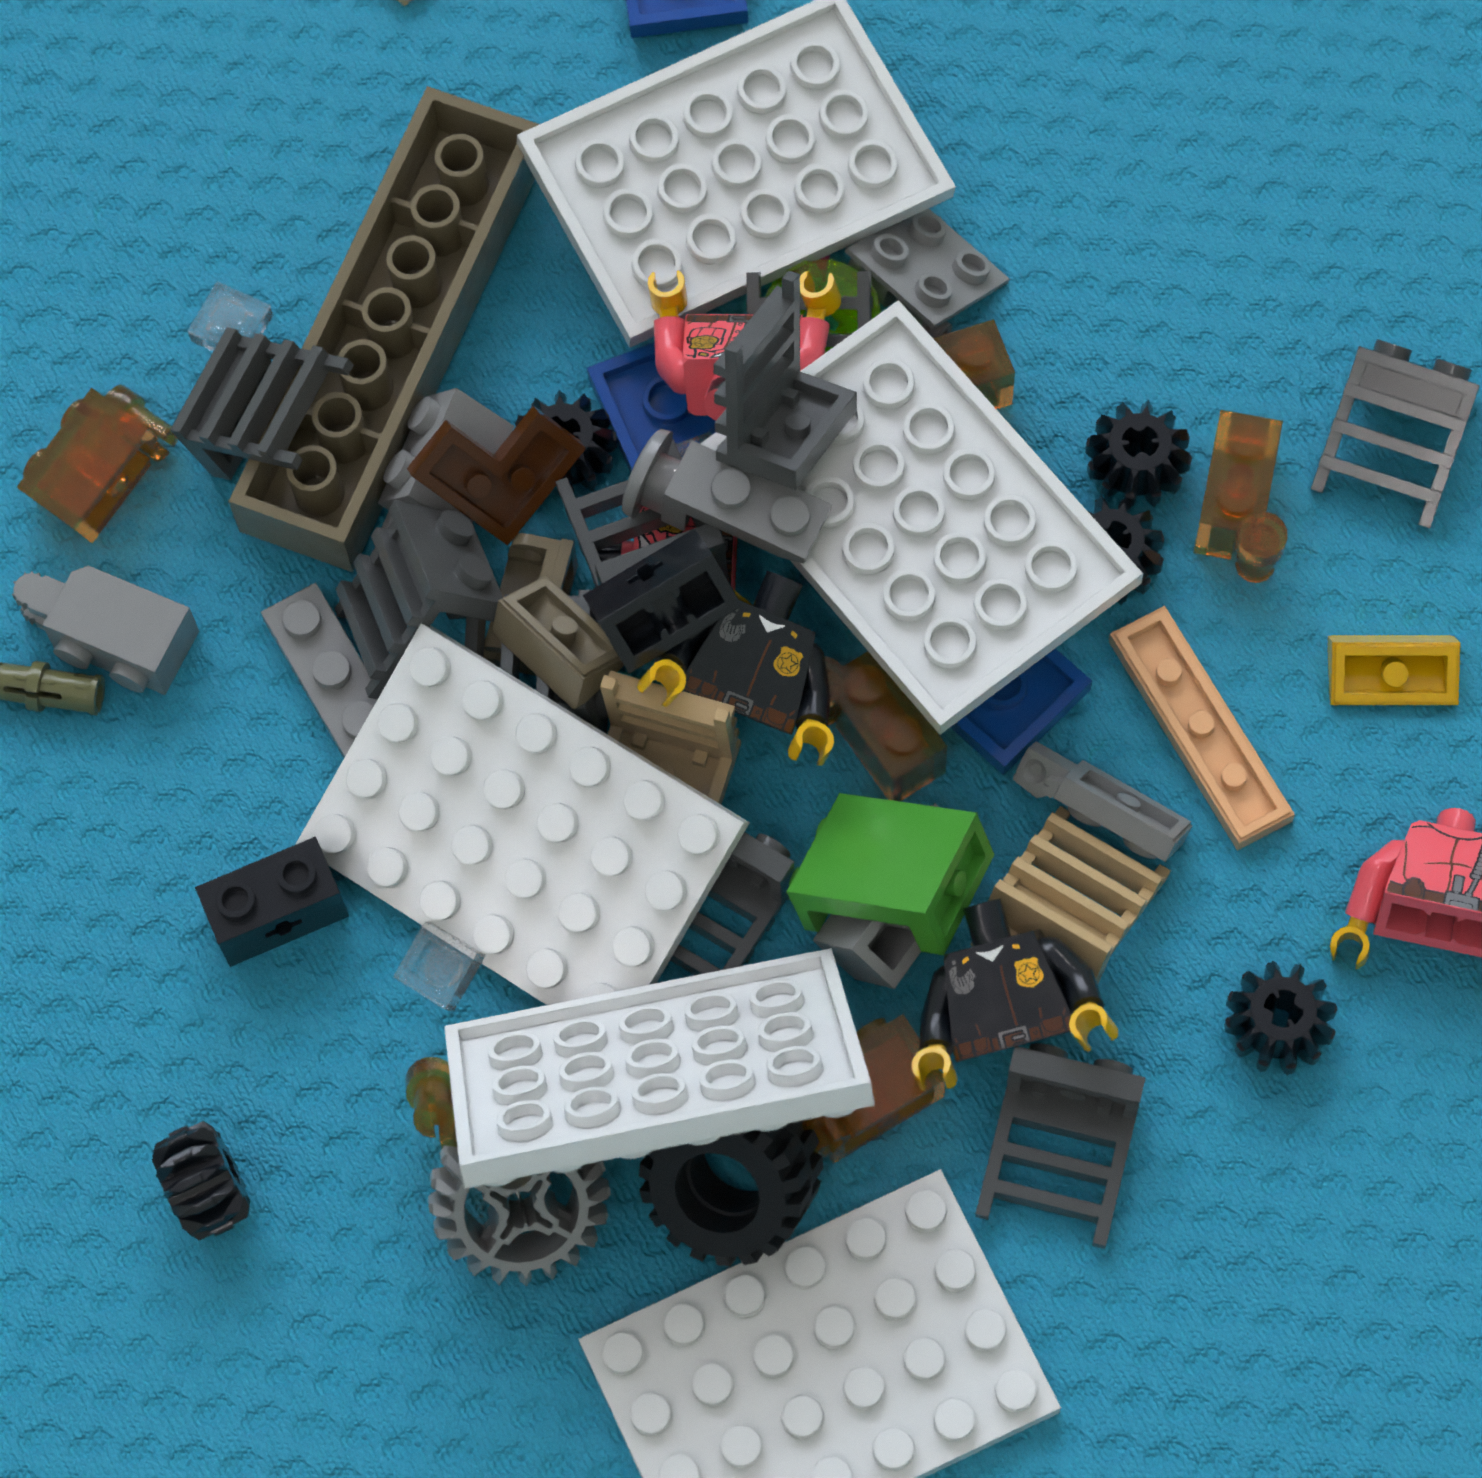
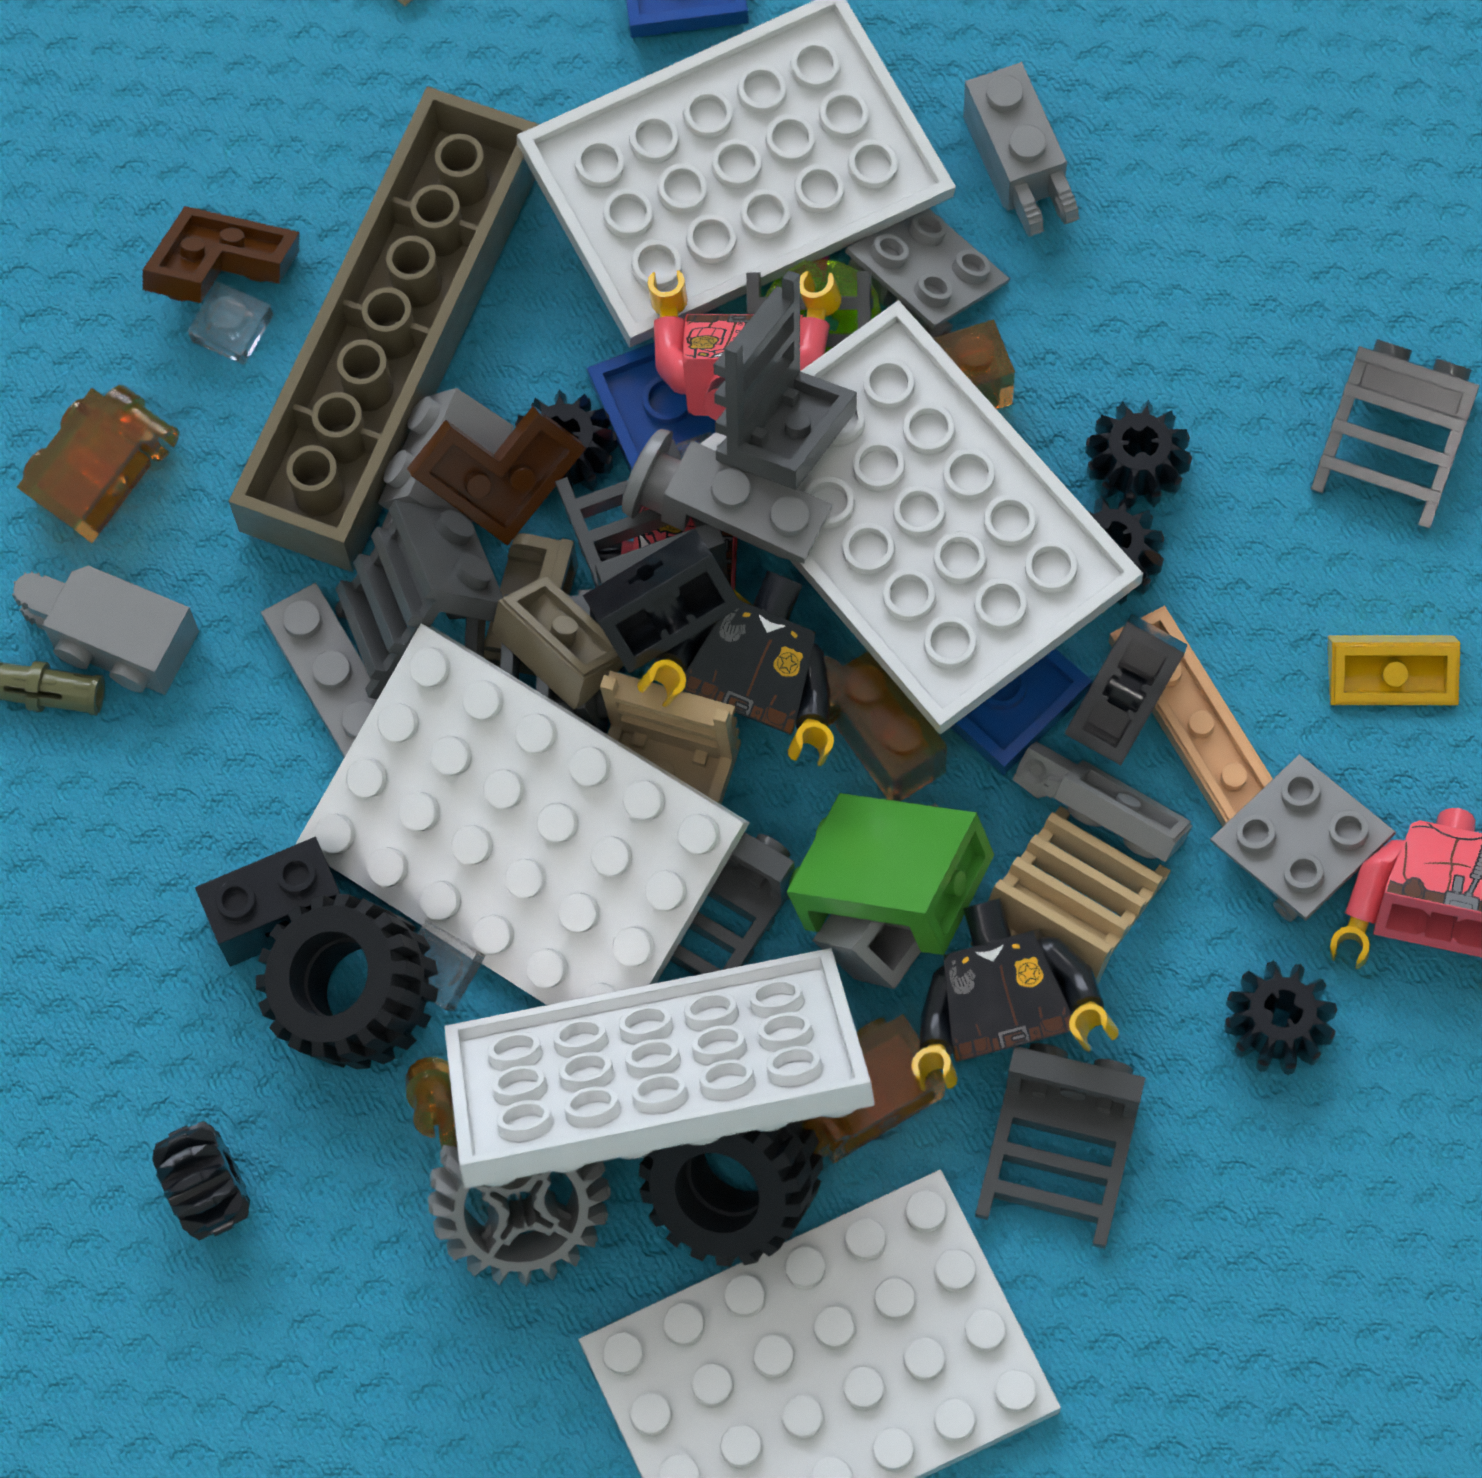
(208, 242): none -> reddish brown plate
(240, 396): dark grey plate -> none
(300, 974): none -> black tyre
(1018, 146): none -> light grey hinge
(1126, 689): none -> black brick
(1238, 496): clear orange hinge -> none
(1302, 838): none -> light grey hinge

